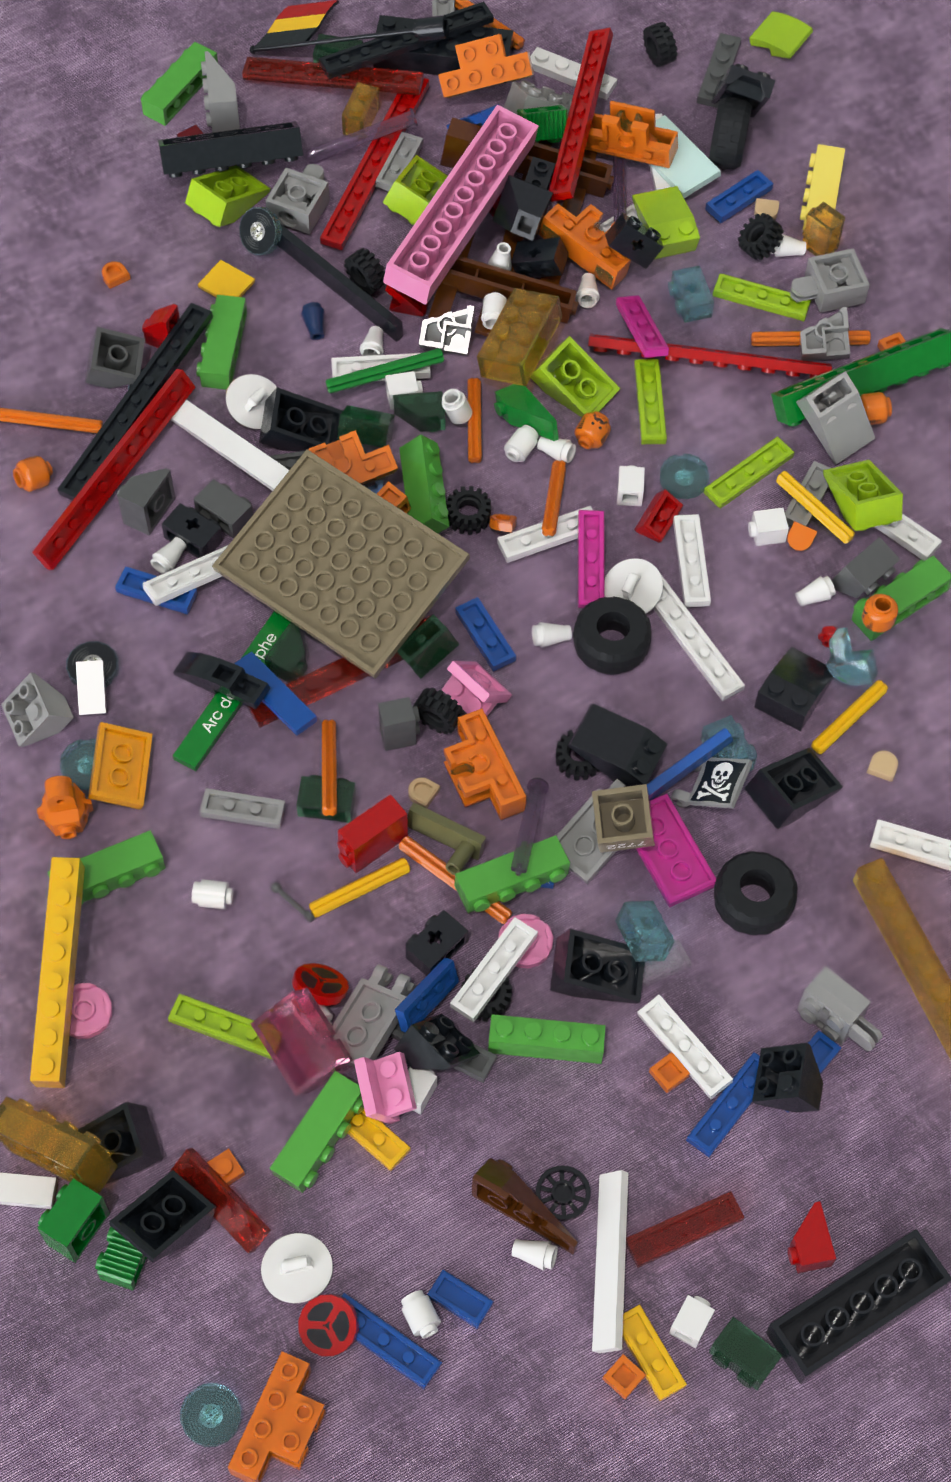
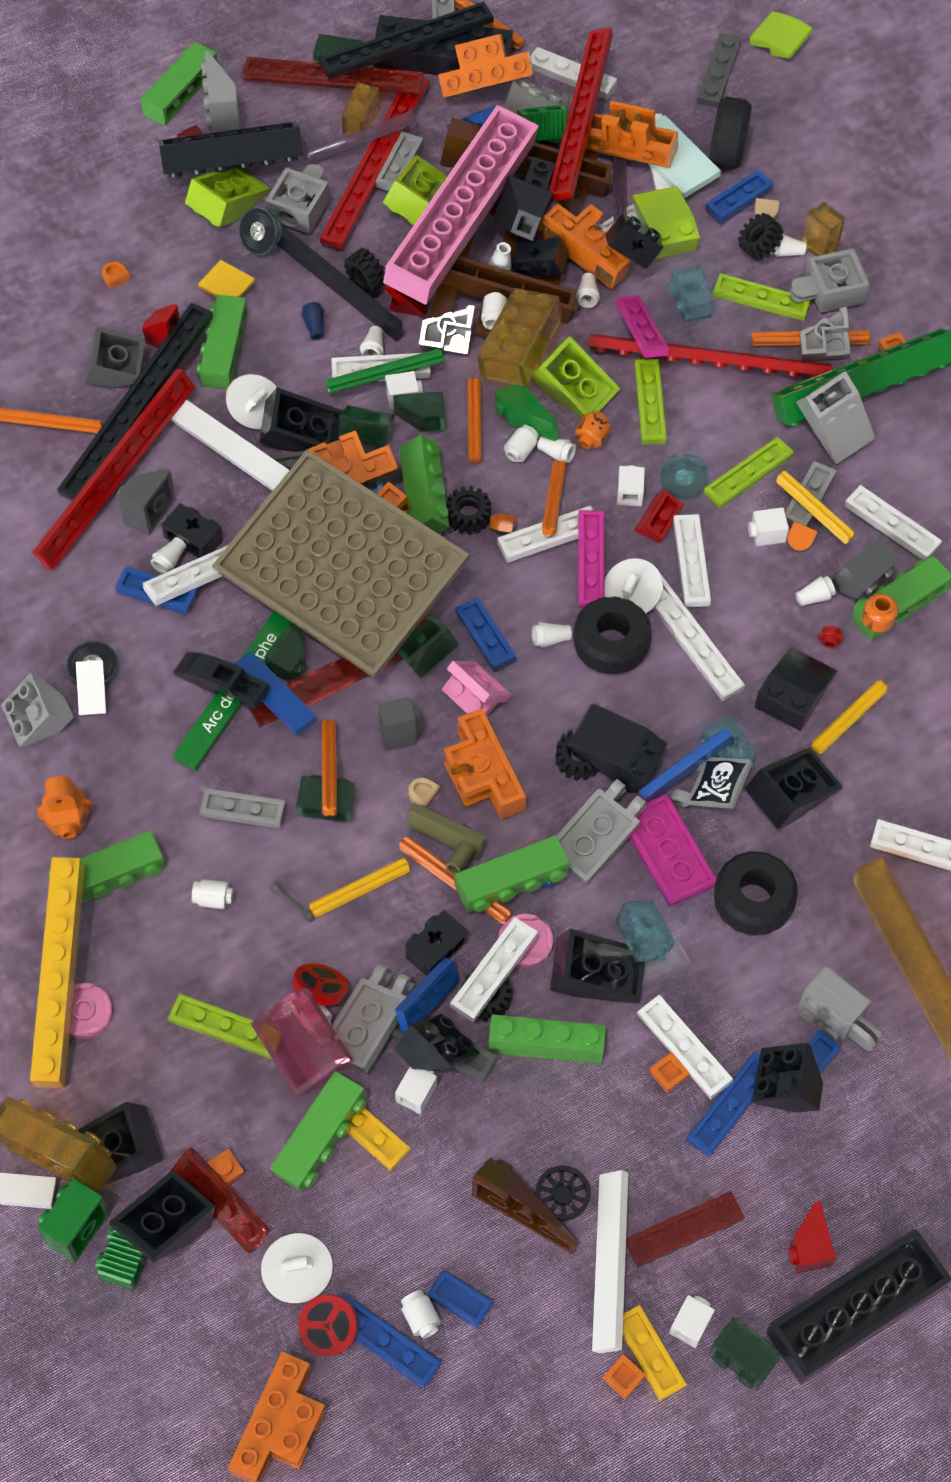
(32, 473): orange head -> none
(78, 761): clear light blue tile -> none
(120, 766): light orange plate -> none
(210, 1415): clear light blue tile -> none
(224, 506): dark grey brick -> none
(300, 22): flag -> none
(372, 834): red brick -> none
(385, 1087): bright pink bracket -> none
(438, 710): black tyre -> none
(456, 406): white brick -> none
(537, 789): clear purple axle -> none
(537, 1253): white cone -> none
(623, 818): dark tan brick -> none
(660, 44): black tyre -> none
(746, 85): black piece -> none
(823, 179): light yellow brick -> none
(848, 665): clear light blue brick -> none
(864, 495): lime slope -> none
(877, 407): orange head -> none
(883, 765): tan tile -> none

